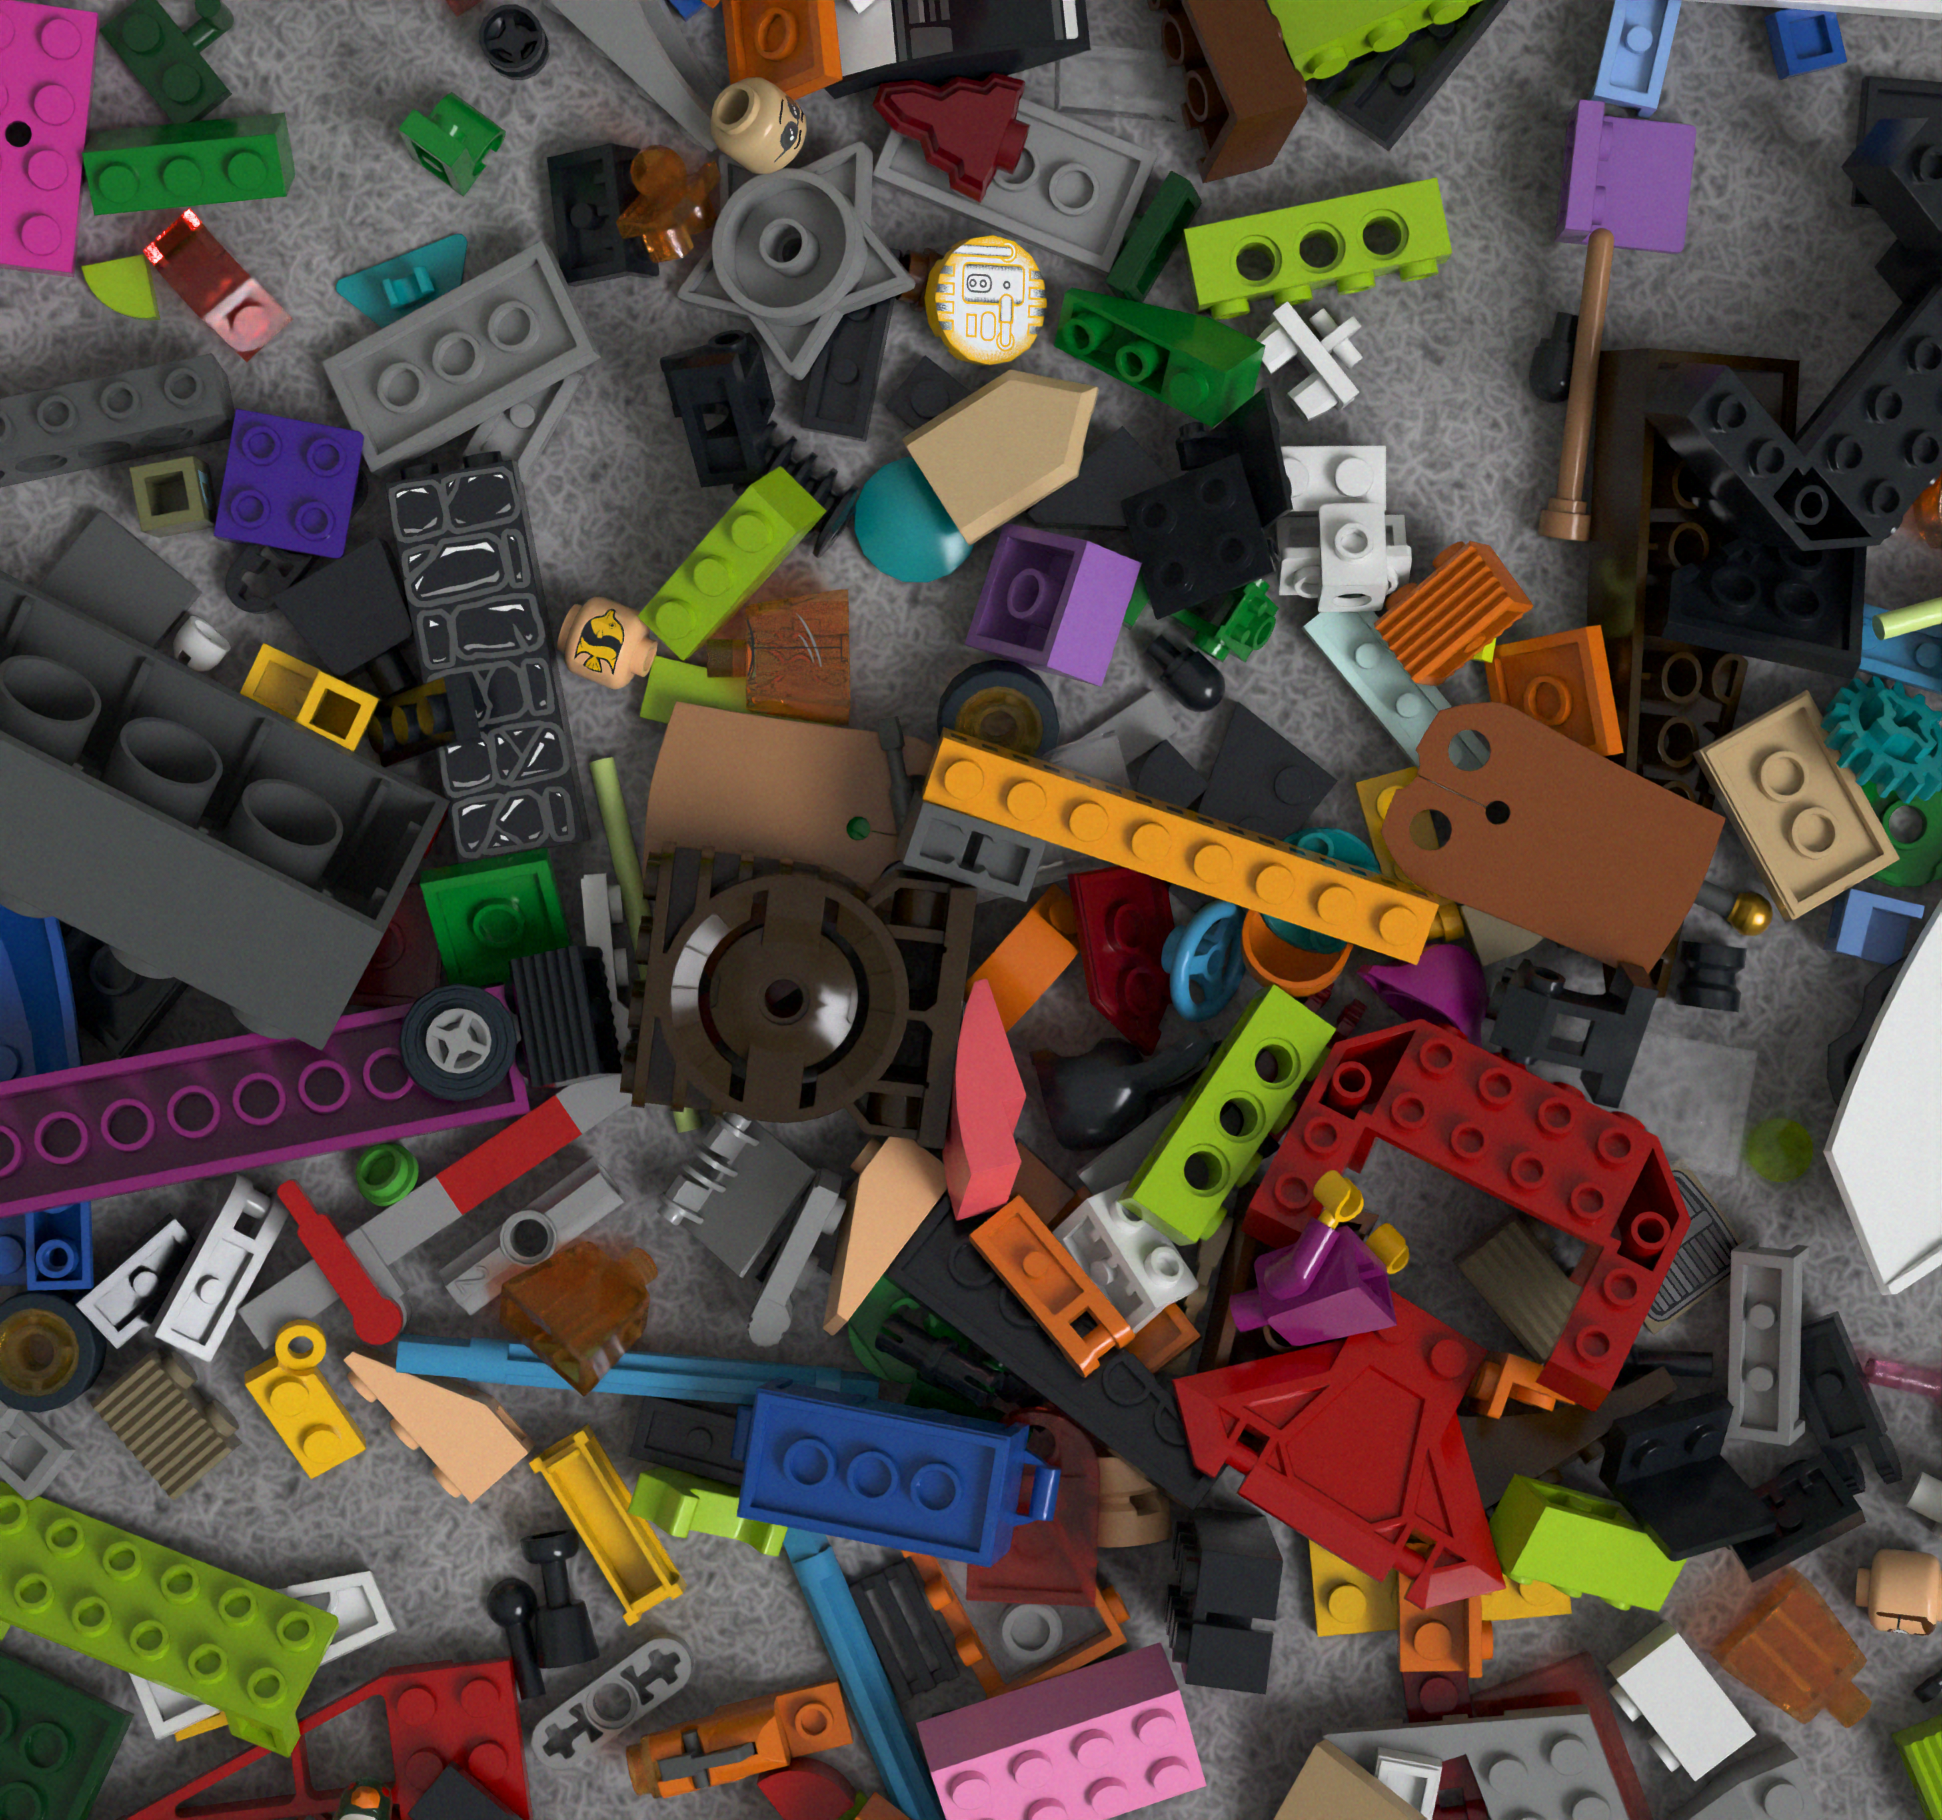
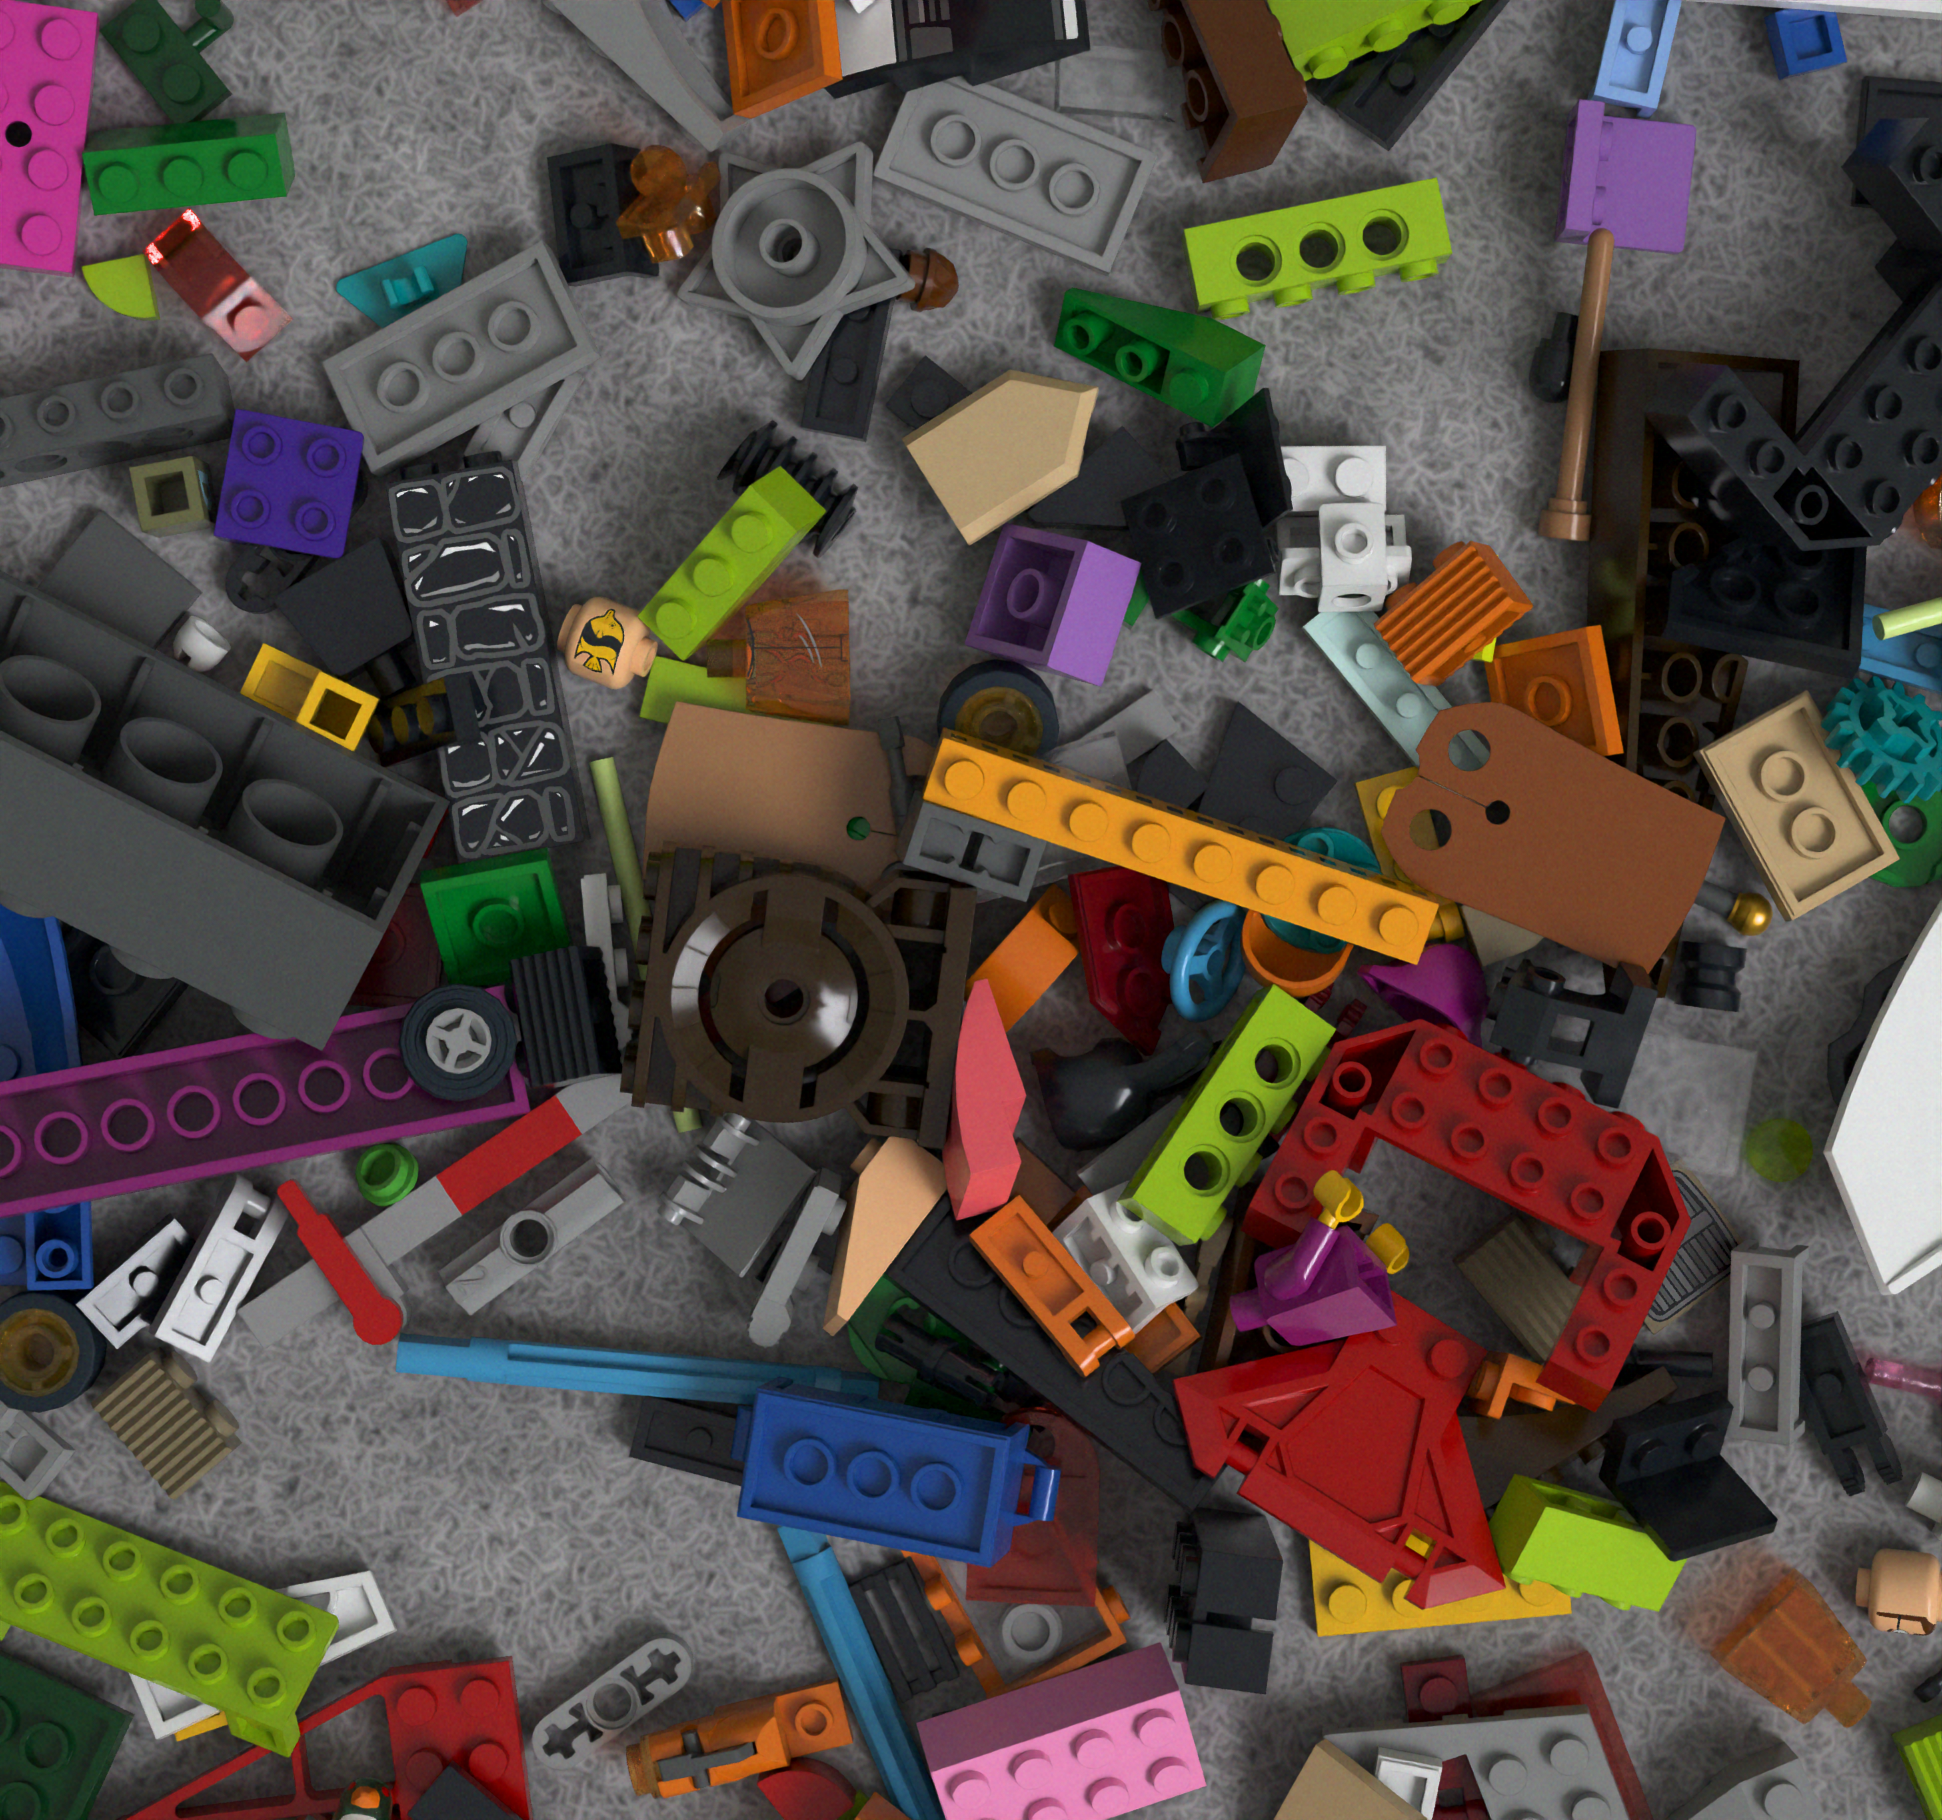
(304, 1403): yellow hinge -> none
(451, 141): green plate -> none
(454, 1424): light nougat slope -> none
(510, 30): black wheel -> none
(512, 1607): black bar -> none
(563, 1623): black piece -> none
(580, 1310): clear orange torso -> none
(598, 1508): yellow container -> none
(688, 1501): lime piece -> none
(729, 381): black tile -> none
(758, 125): tan head -> none
(907, 526): teal dish -> none
(962, 126): dark red rock -> none
(986, 300): tile -> none
(1129, 1506): light nougat wheel -> none
(1153, 238): dark green plate -> none
(1187, 675): black cylinder -> none
(1327, 382): white hips -> none
(1441, 1636): orange bracket -> none
(1680, 1700): white brick -> none
(1810, 1511): black bracket -> none
(1870, 926): medium blue panel -> none

